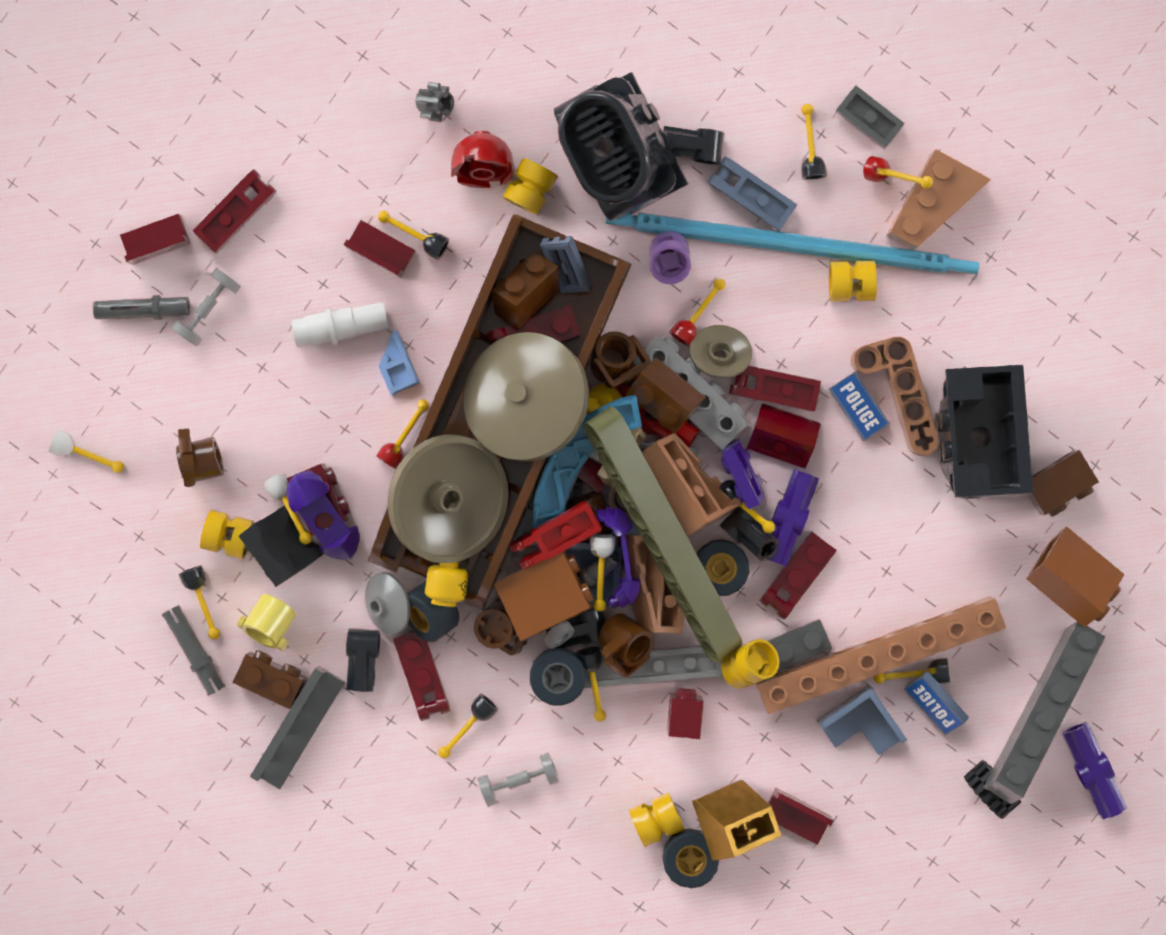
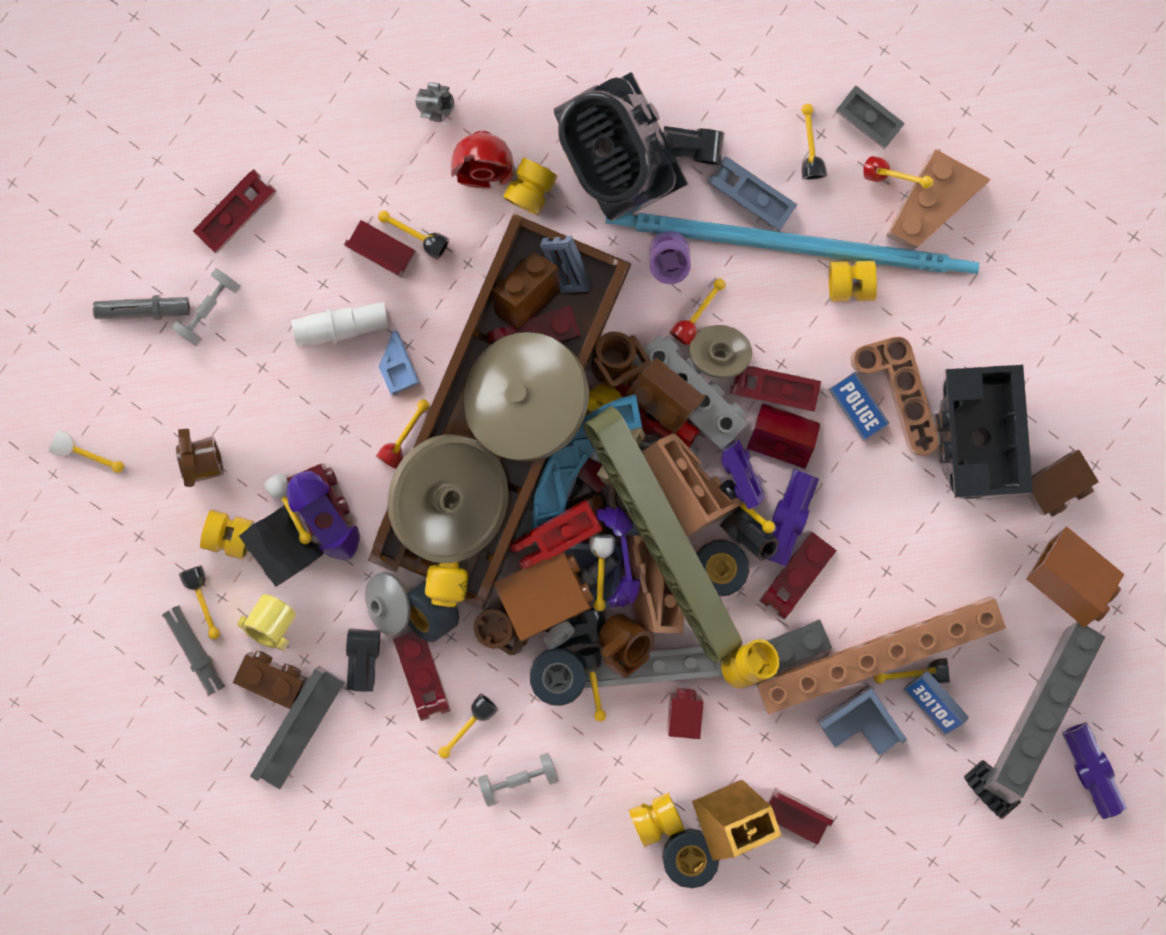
(154, 239): dark red panel -> none

